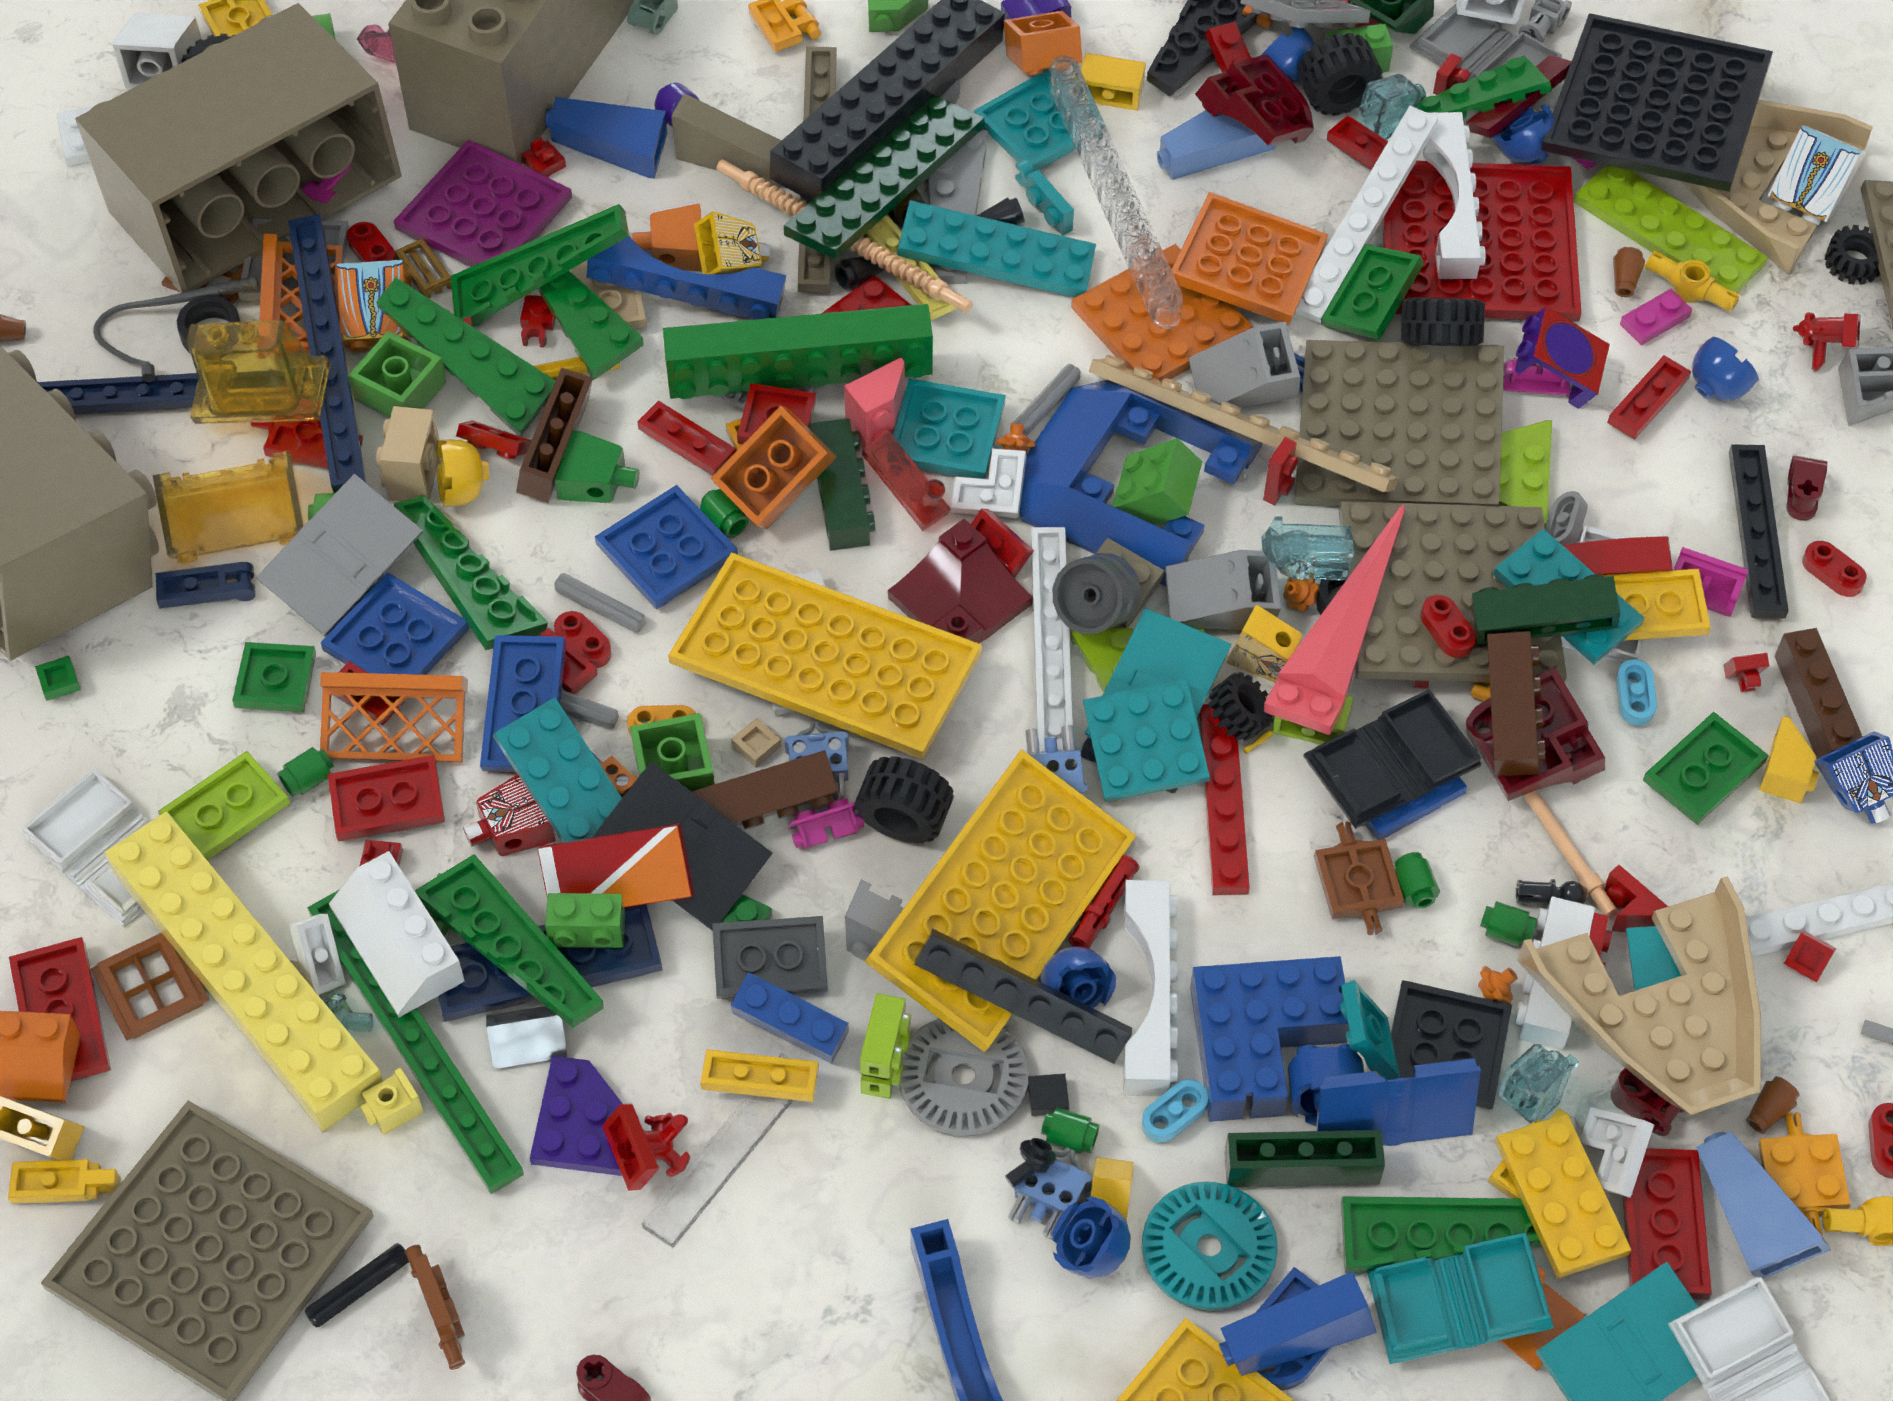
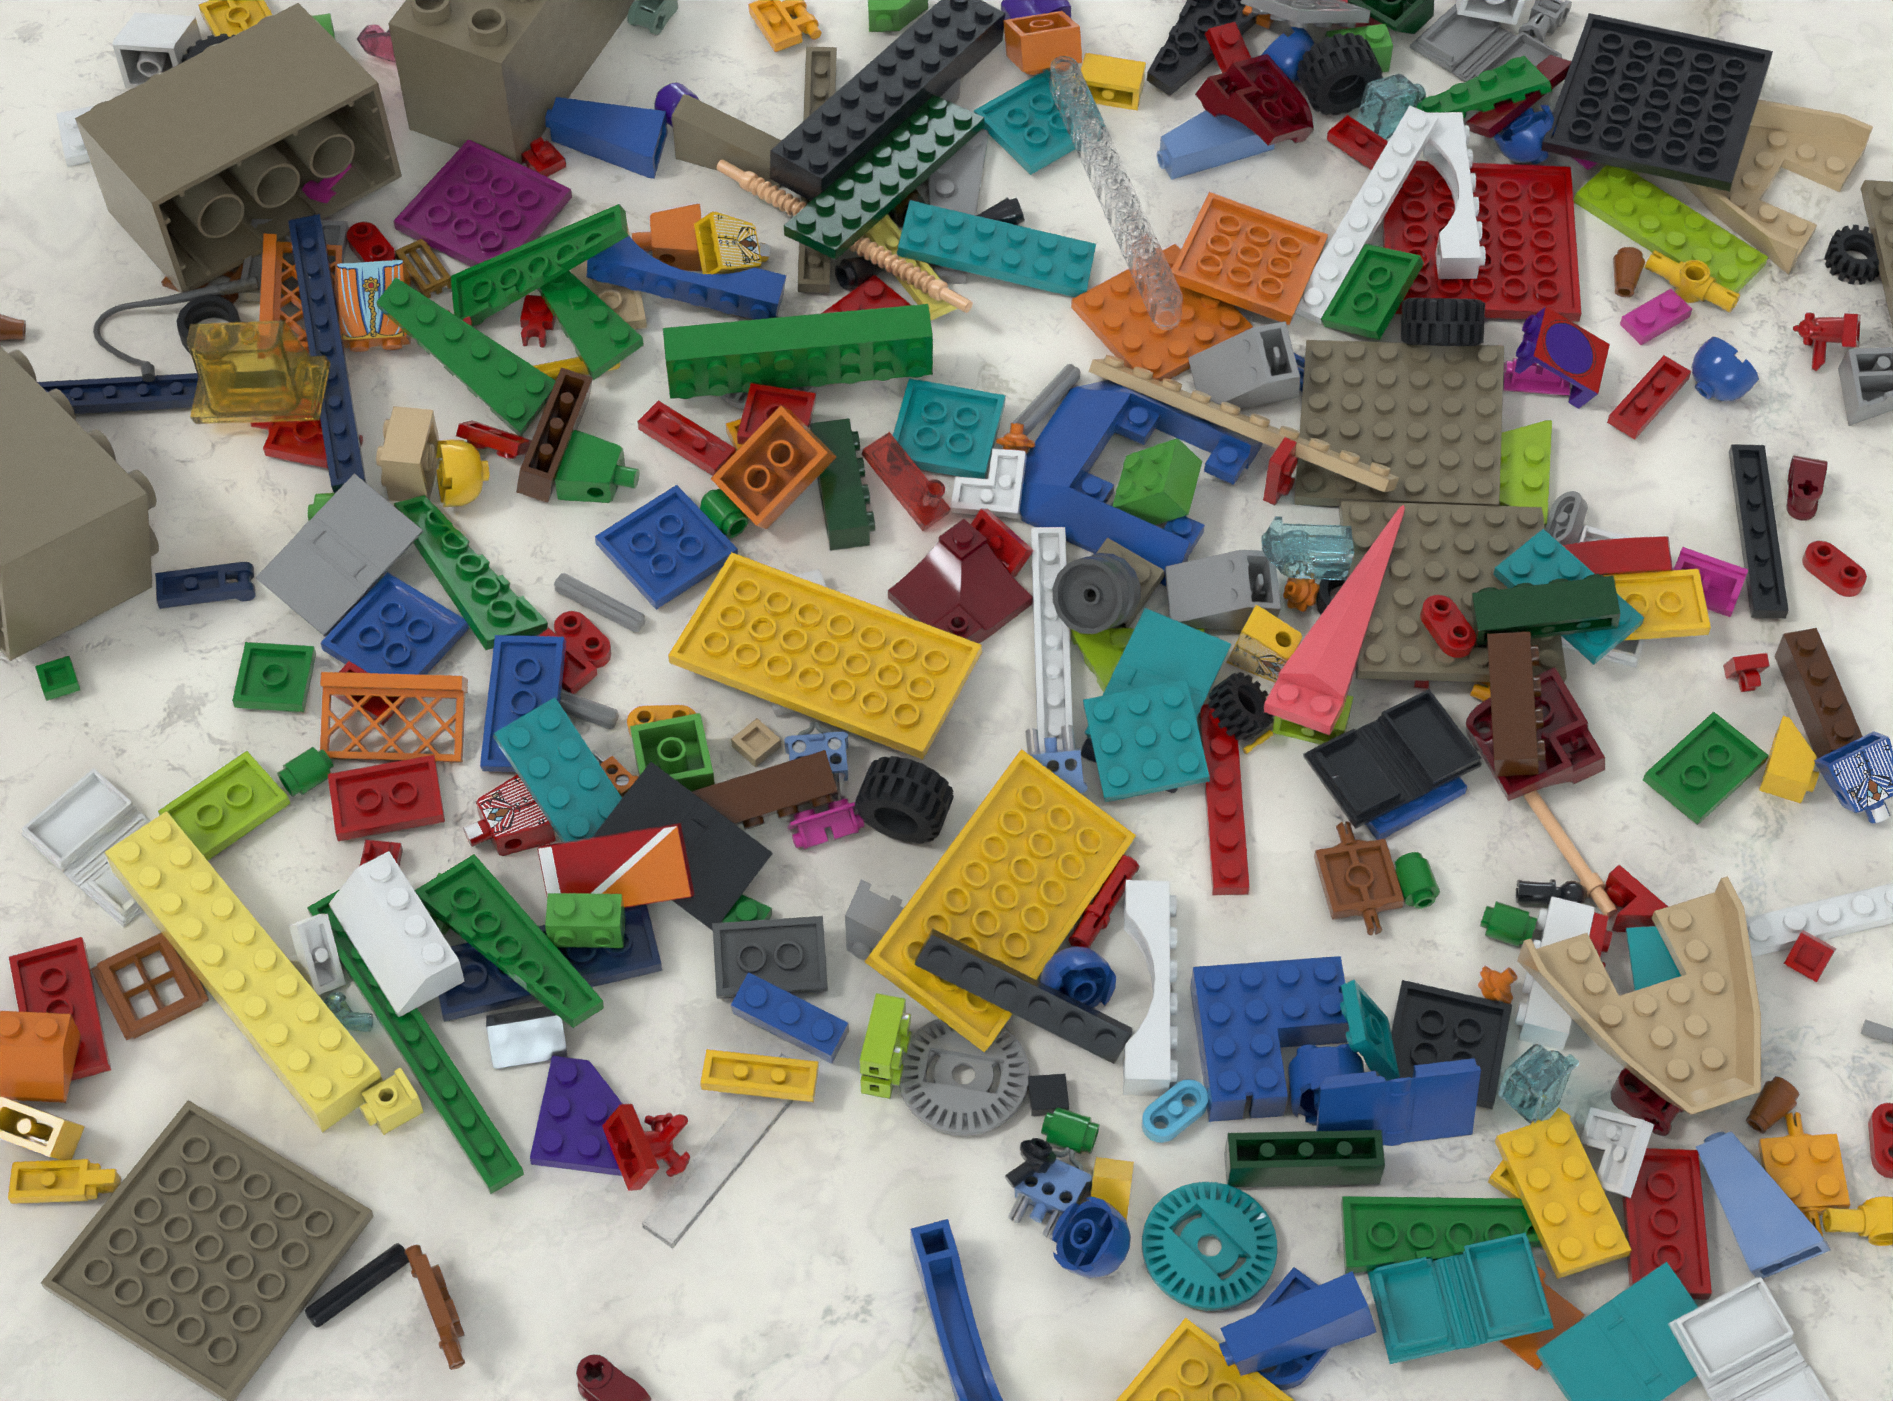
(229, 508): clear yellow windscreen -> none
(397, 376): bright green brick -> none
(875, 401): coral slope -> none
(1045, 197): teal plate -> none
(1450, 74): red tile -> none
(1636, 695): medium azure plate -> none
(1815, 175): slope -> none

